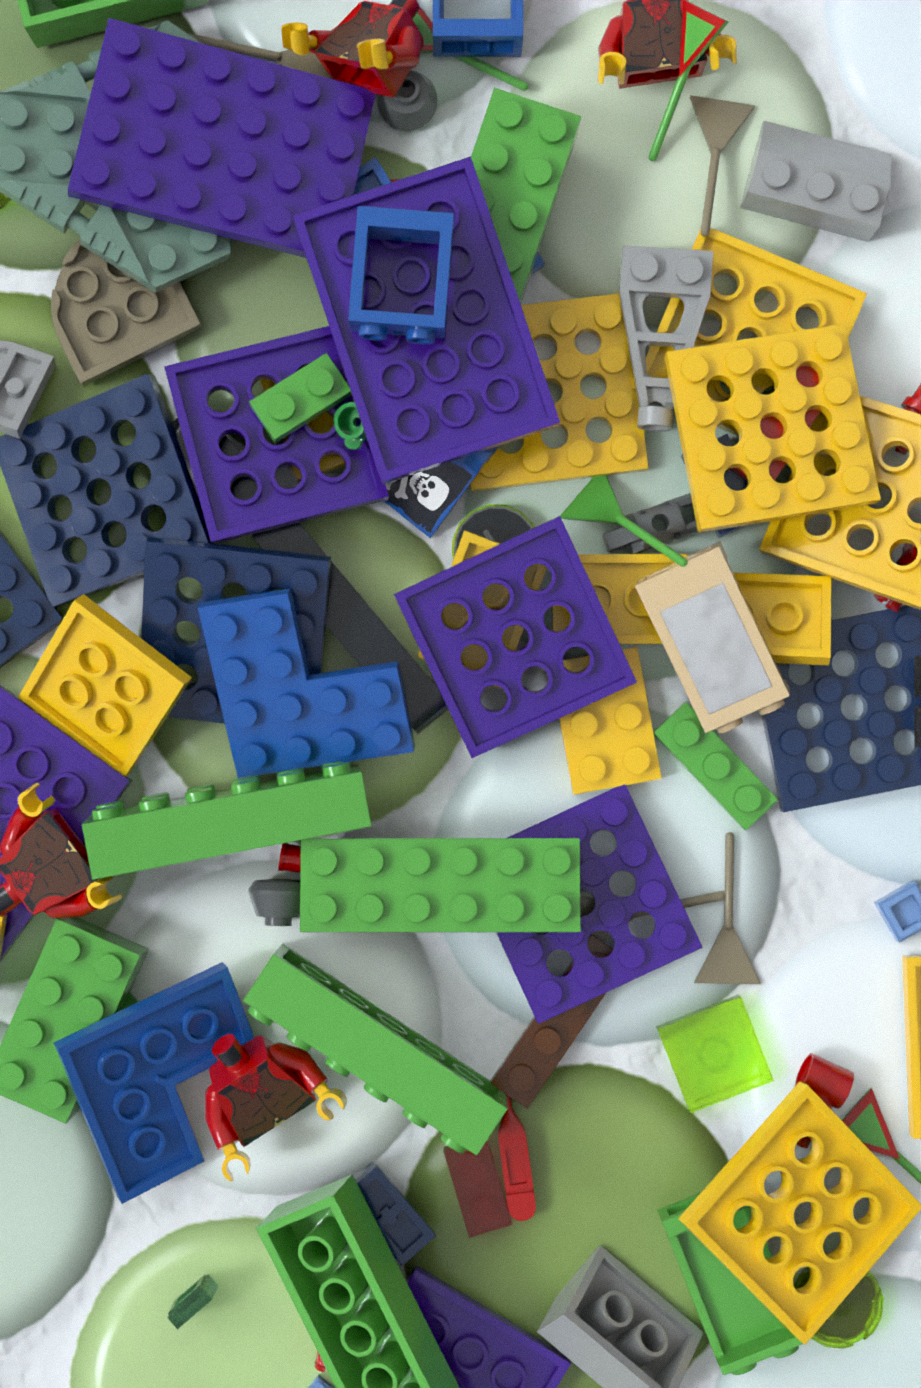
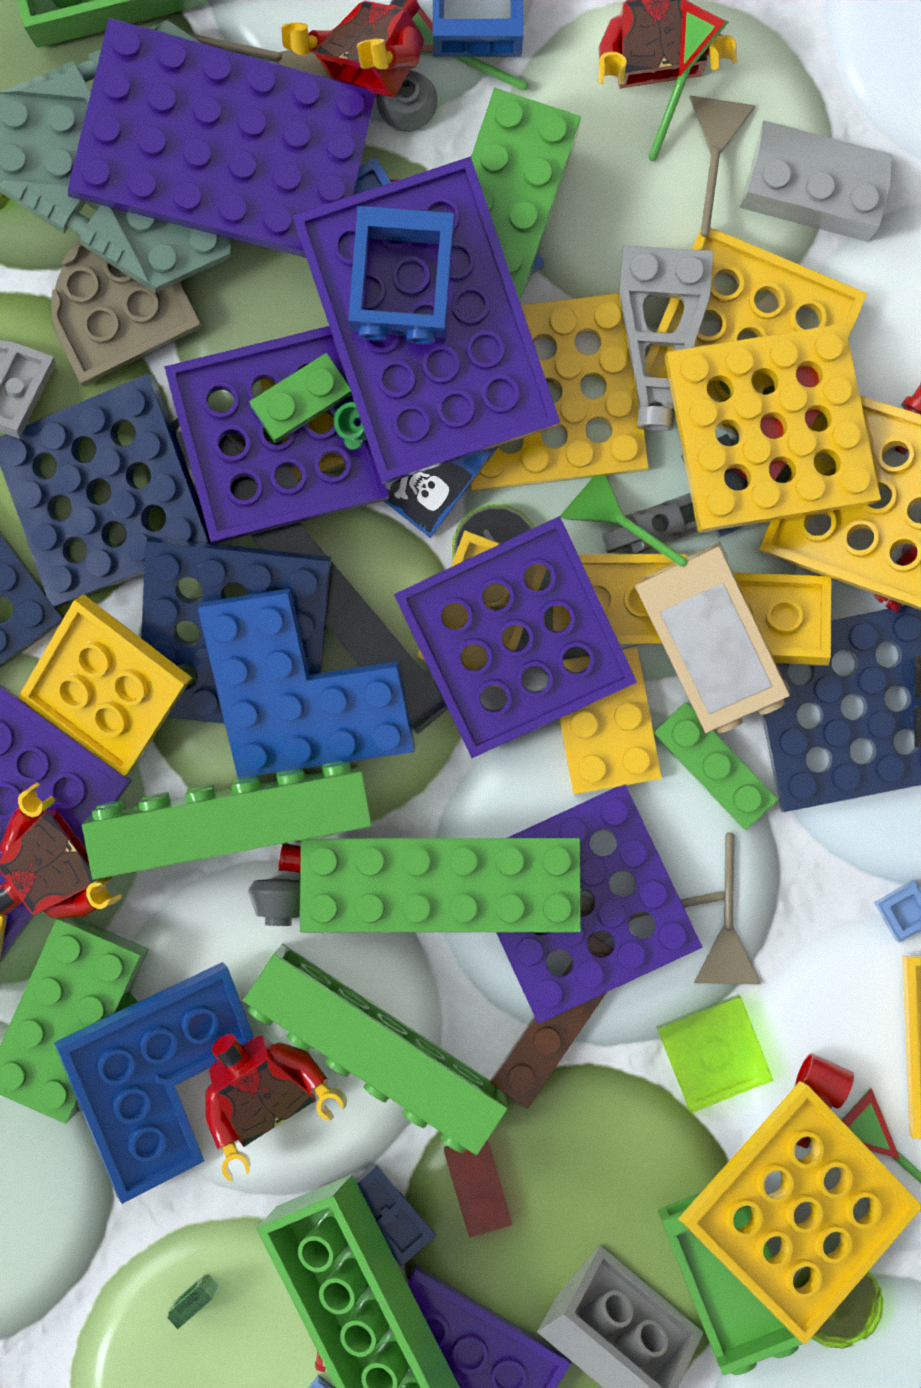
(516, 1166): red piece -> none

